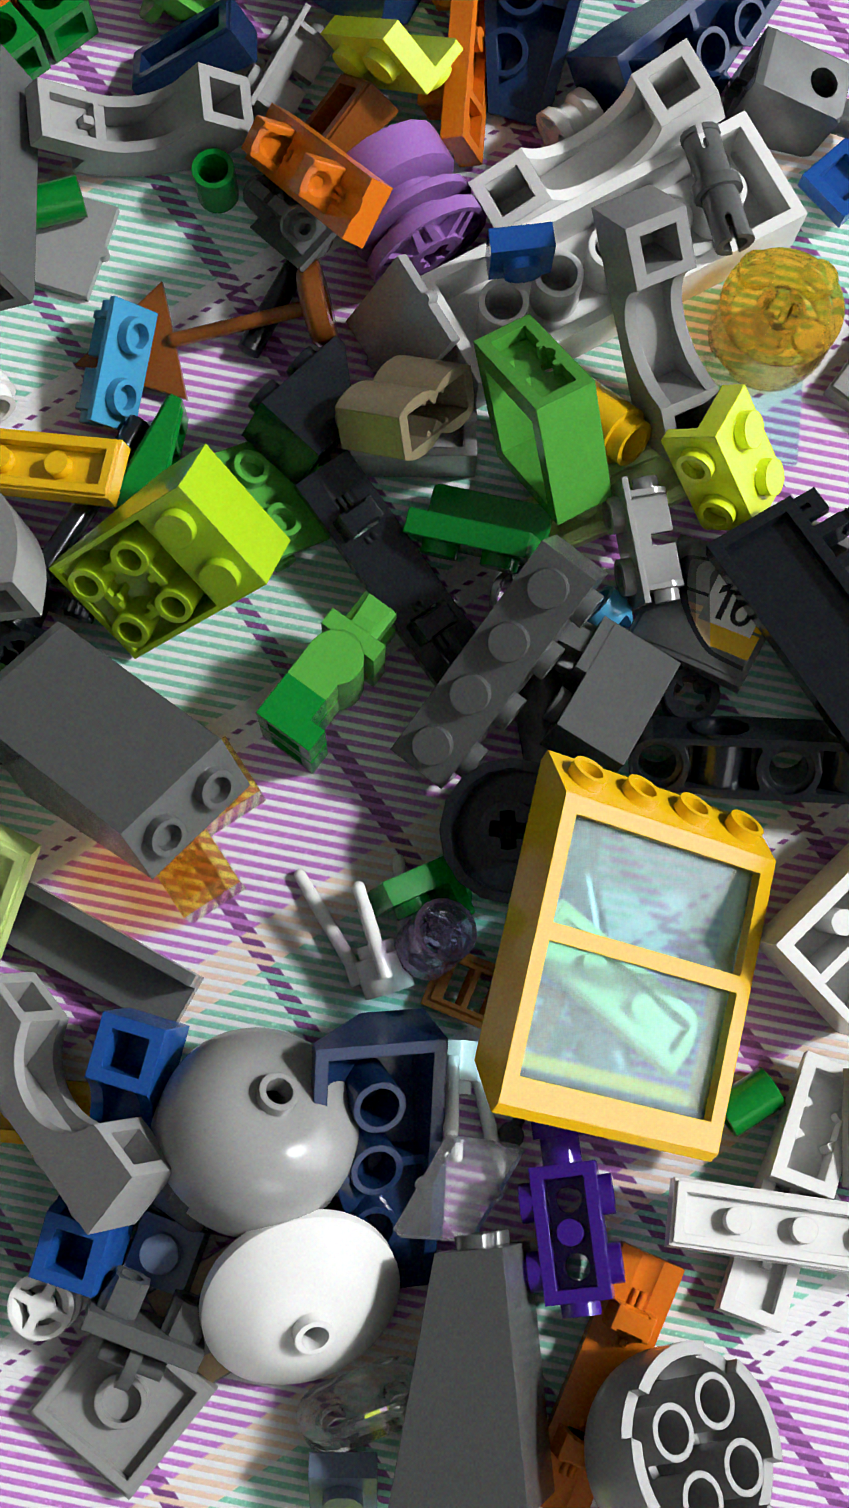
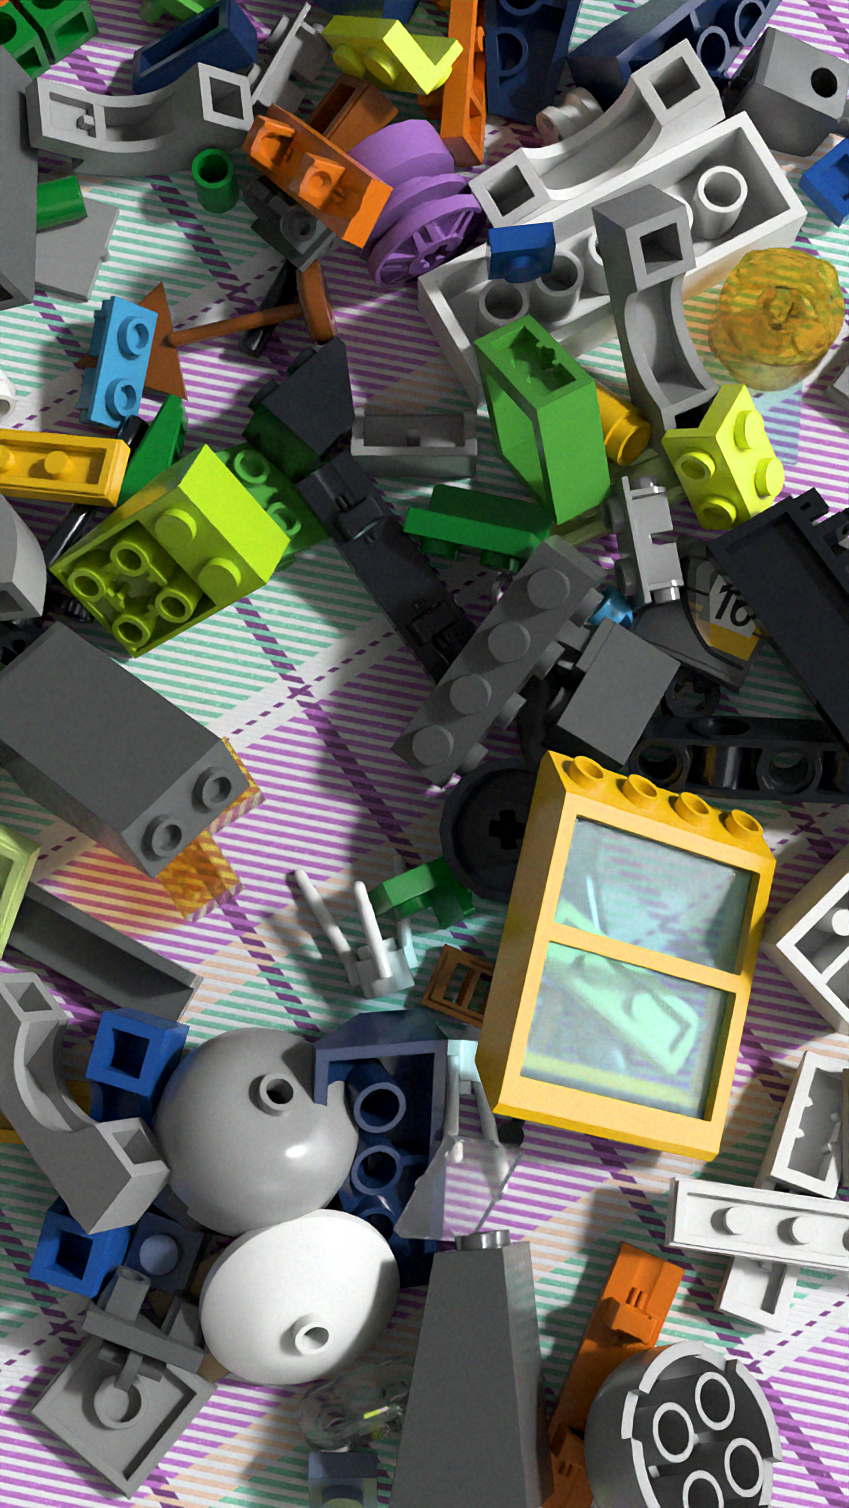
(36, 1314): white wheel -> none
(327, 680): bright green hips -> none
(401, 318): light grey piece -> none
(405, 407): dark tan brick -> none
(442, 926): wheel -> none
(566, 1233): dark purple brick -> none
(717, 188): dark grey pin -> none
(752, 1101): green hinge -> none

